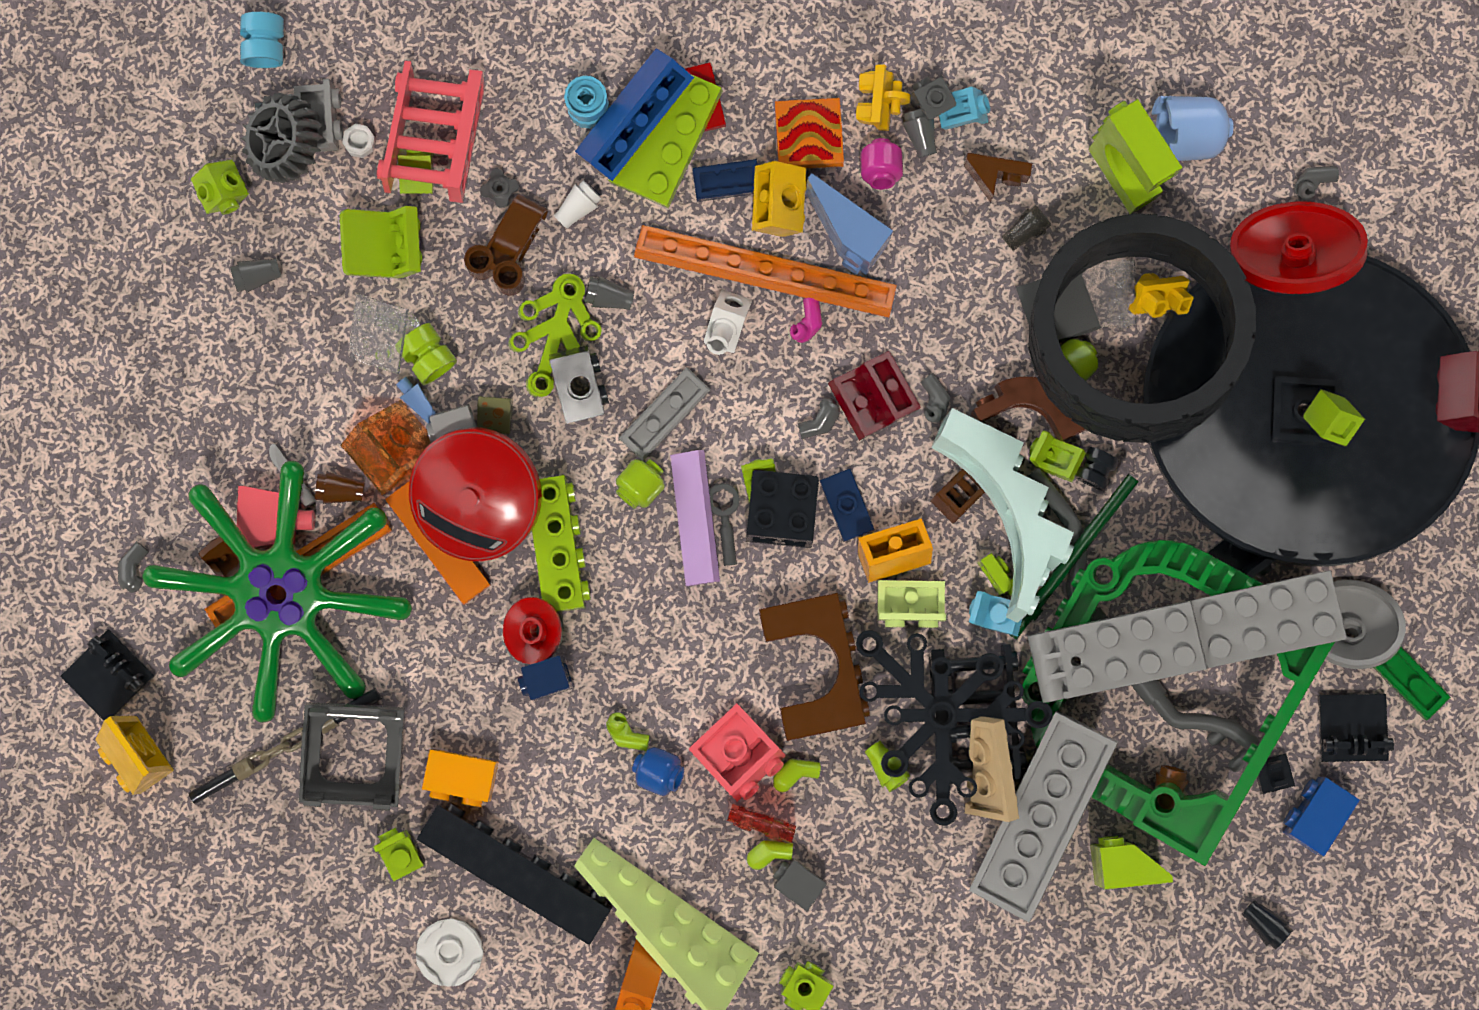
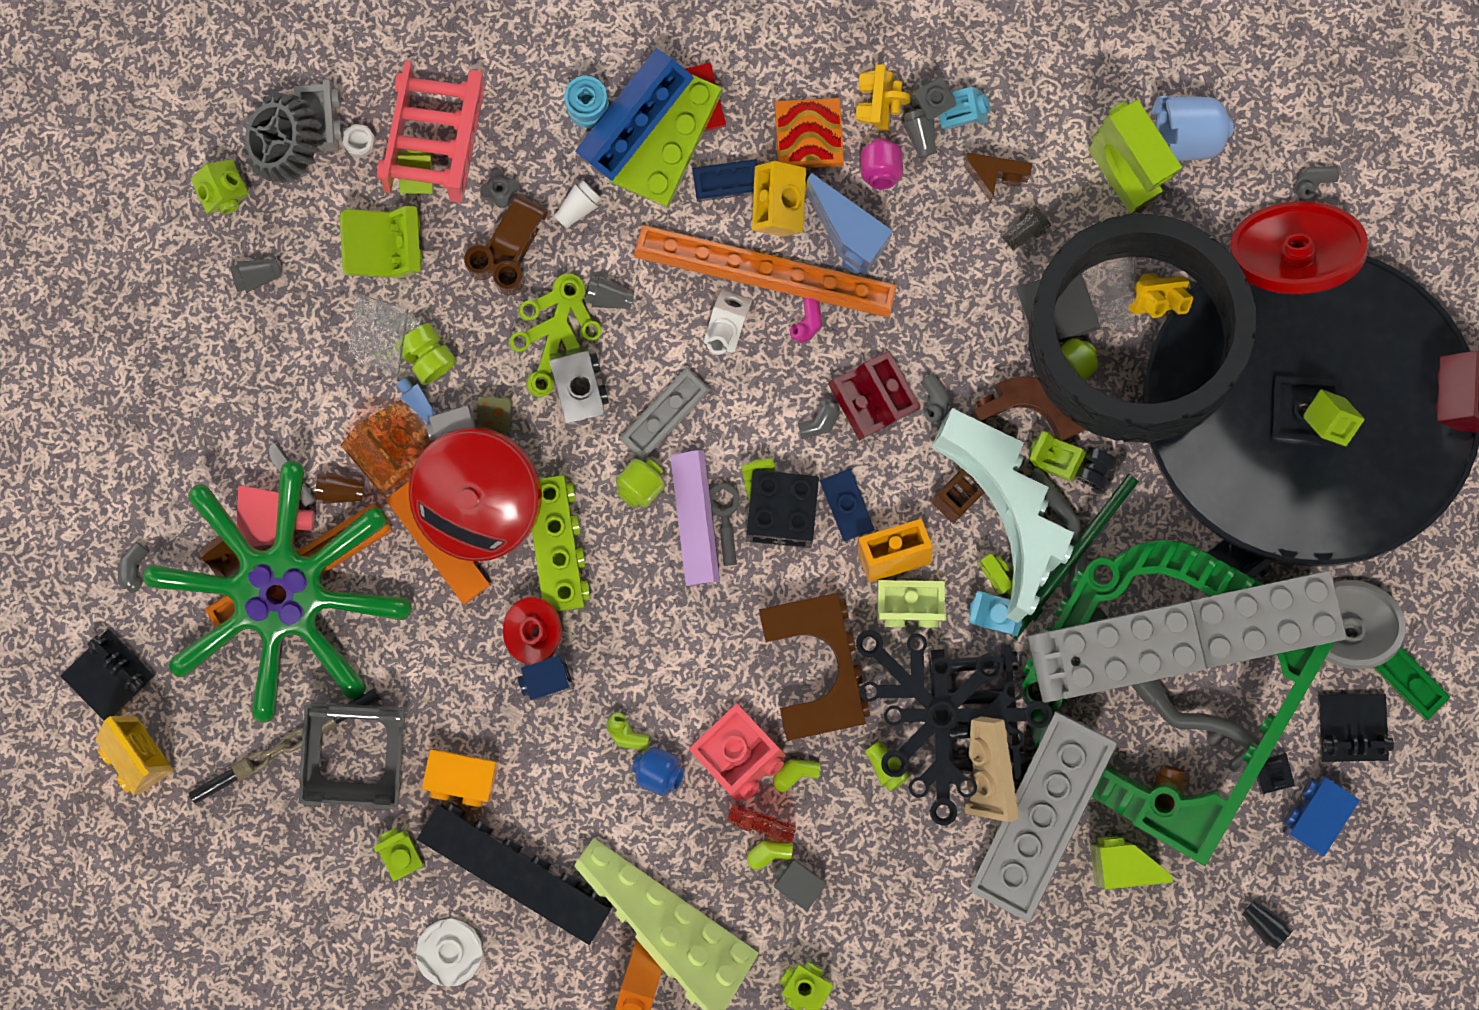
(261, 38): medium azure wheel -> none

